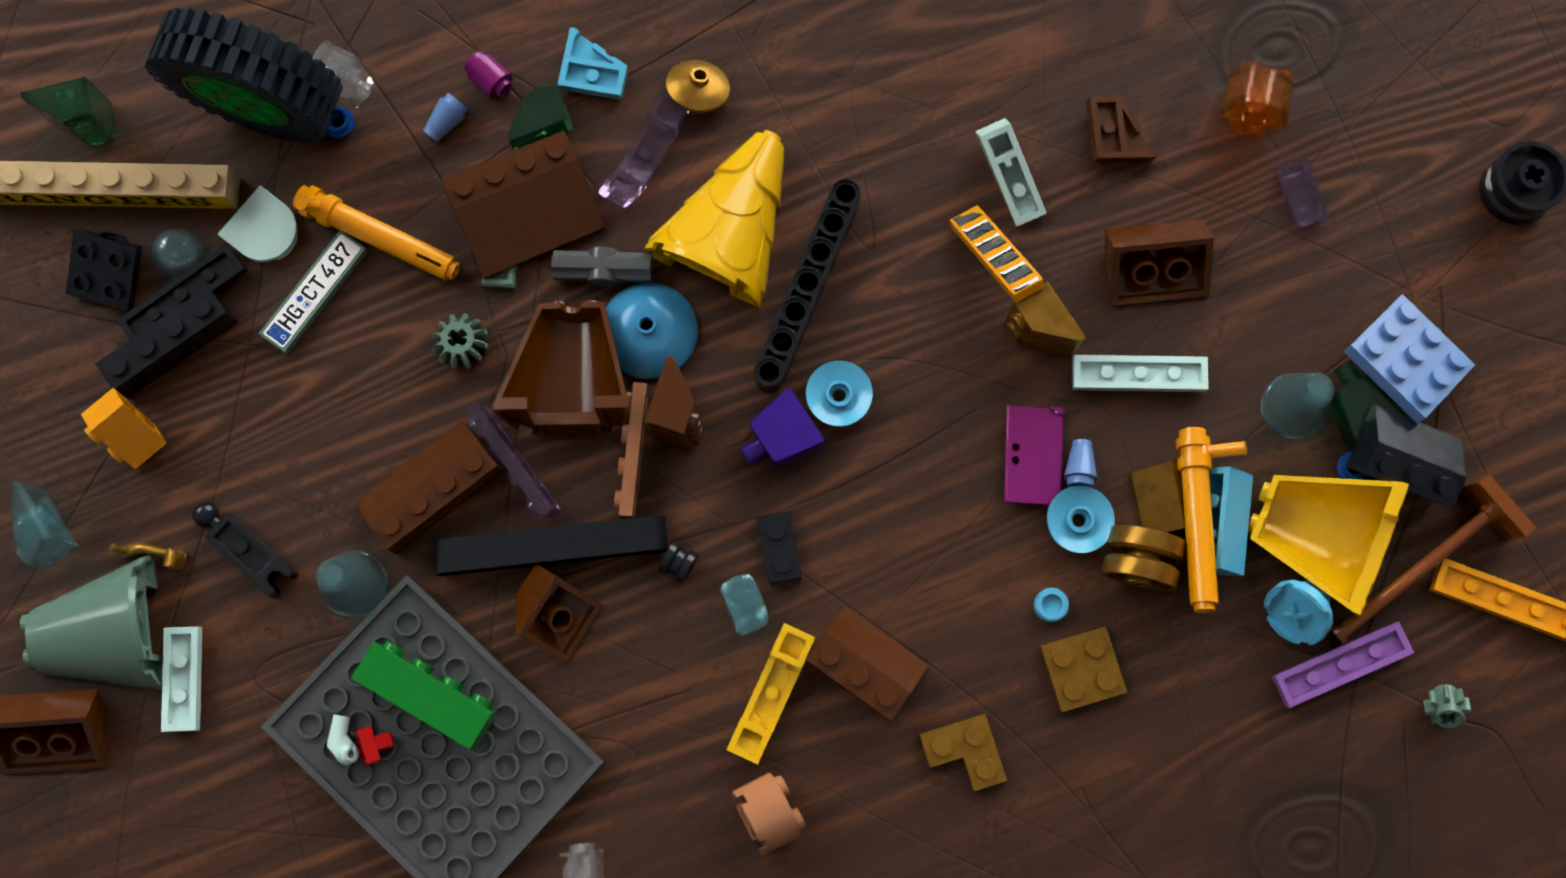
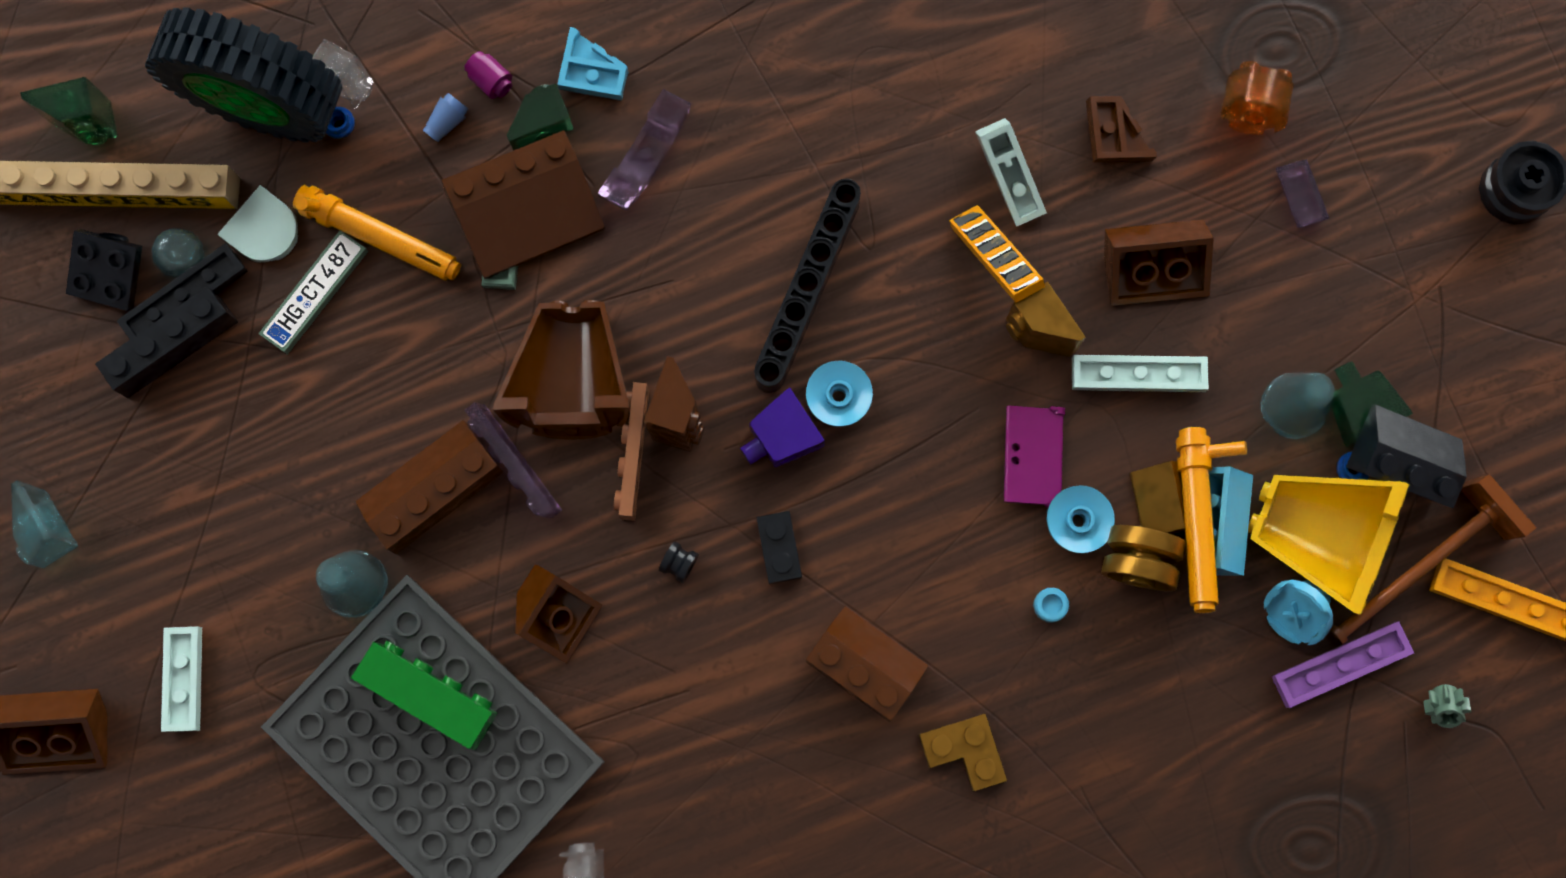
(98, 631): sand green cone -> none
(123, 429): light orange brick -> none
(172, 558): pearl gold piece -> none
(243, 548): black plate -> none
(339, 742): light aqua arm -> none
(371, 745): red tile -> none
(455, 352): sand green gear -> none
(550, 545): black beam -> none
(602, 266): dark grey piece -> none
(673, 330): dark azure dish -> none
(697, 86): pearl gold dish -> none
(730, 221): yellow cone -> none
(744, 604): clear light blue gear -> none
(768, 812): nougat brick -> none
(771, 693): yellow slope -> none
(1081, 464): medium blue cone -> none
(1083, 669): pearl gold plate -> none
(1410, 359): medium blue plate -> none

